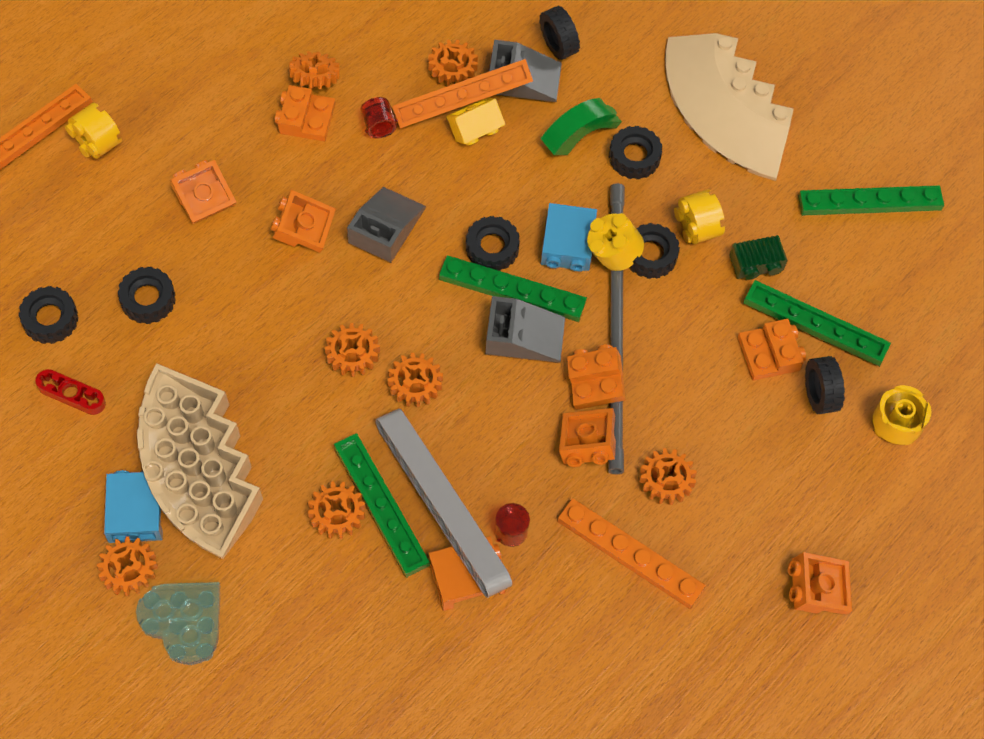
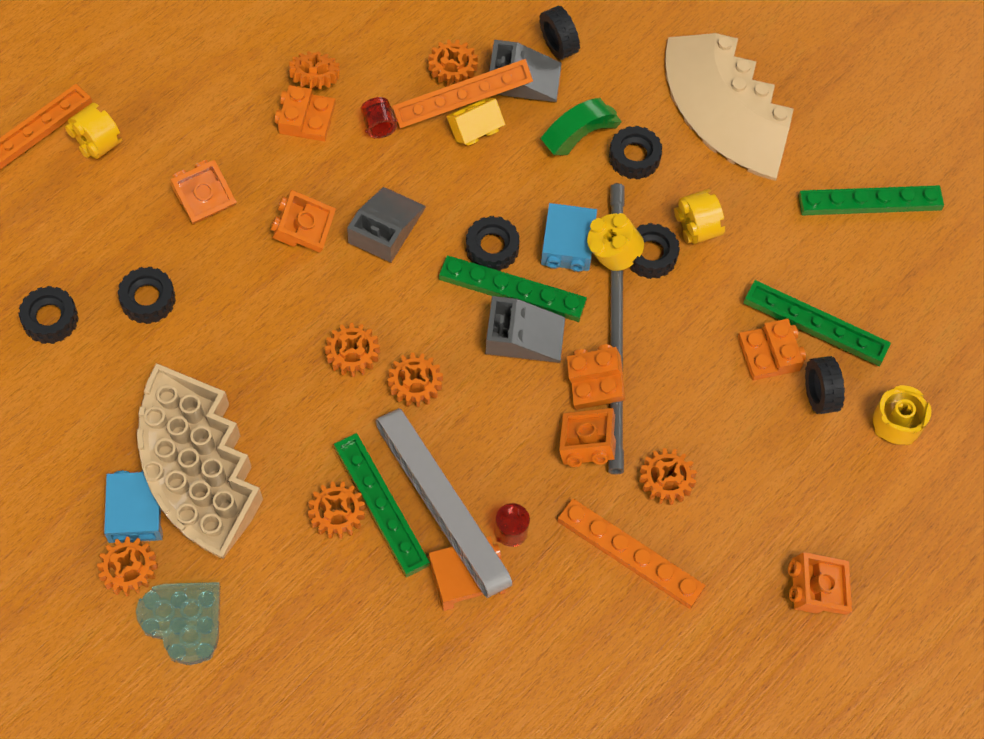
(64, 382): red beam -> none
(758, 257): dark green brick -> none

